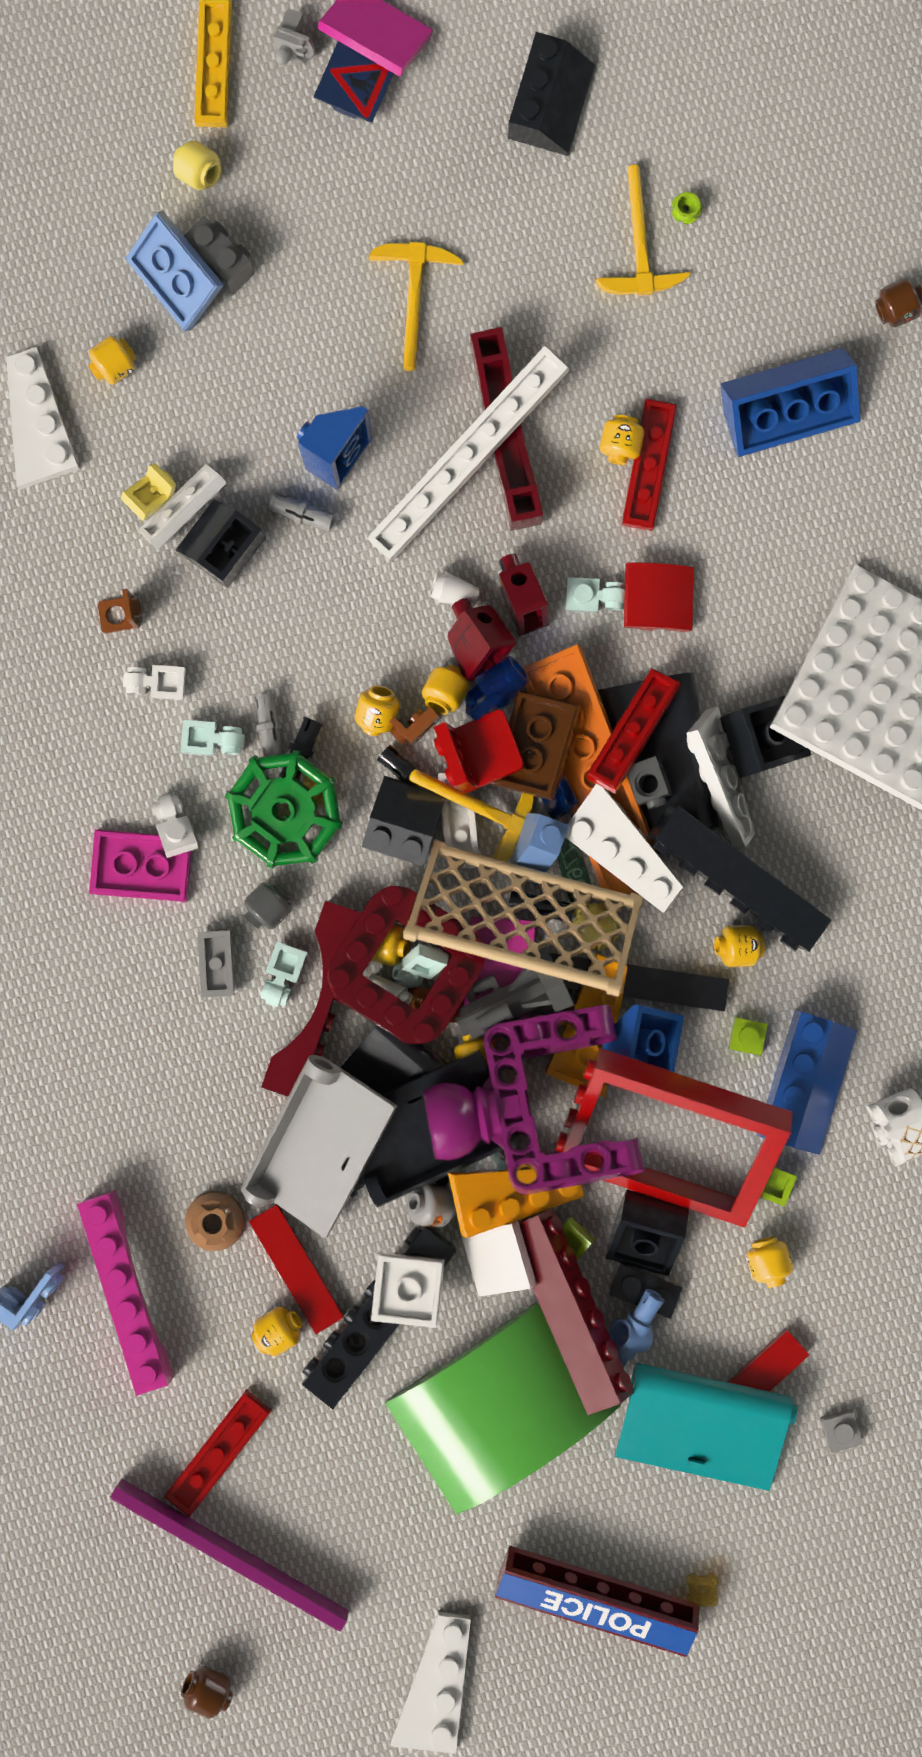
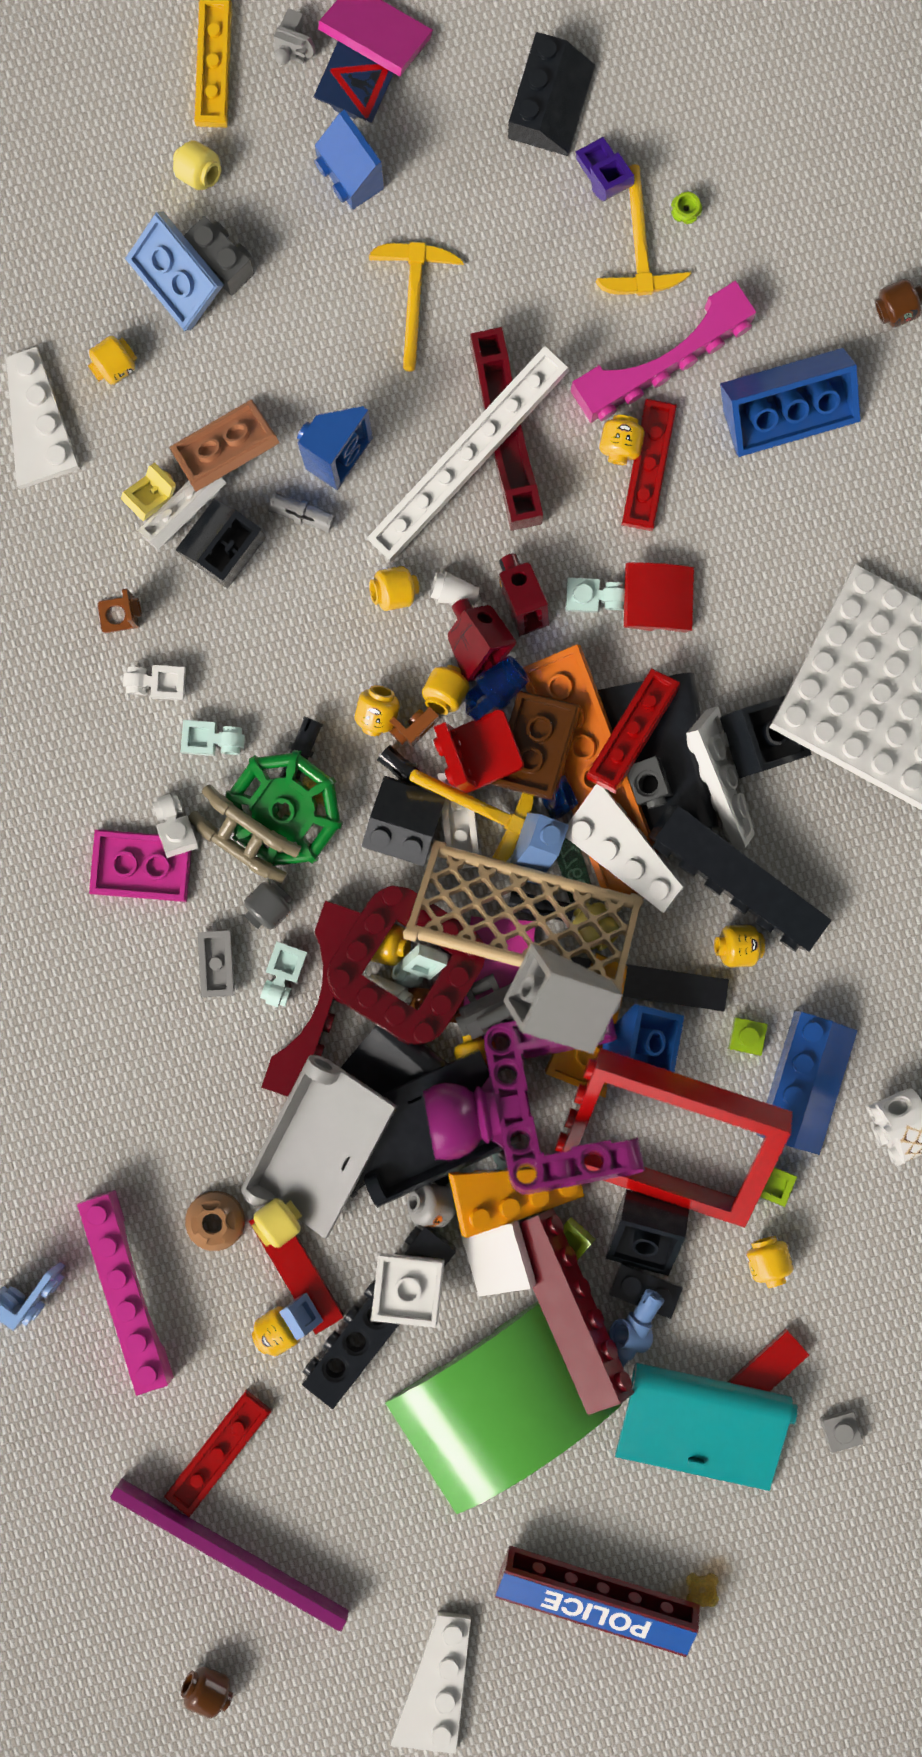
(224, 445): none -> nougat tile
(260, 835): none -> dark tan piece
(268, 724): light grey pin -> none
(277, 1222): none -> light yellow head
(301, 1316): none -> medium blue tile
(349, 162): none -> slope
(393, 588): none -> yellow head
(561, 1000): none -> light grey slope
(604, 169): none -> dark purple brick
(604, 390): none -> dark pink arch

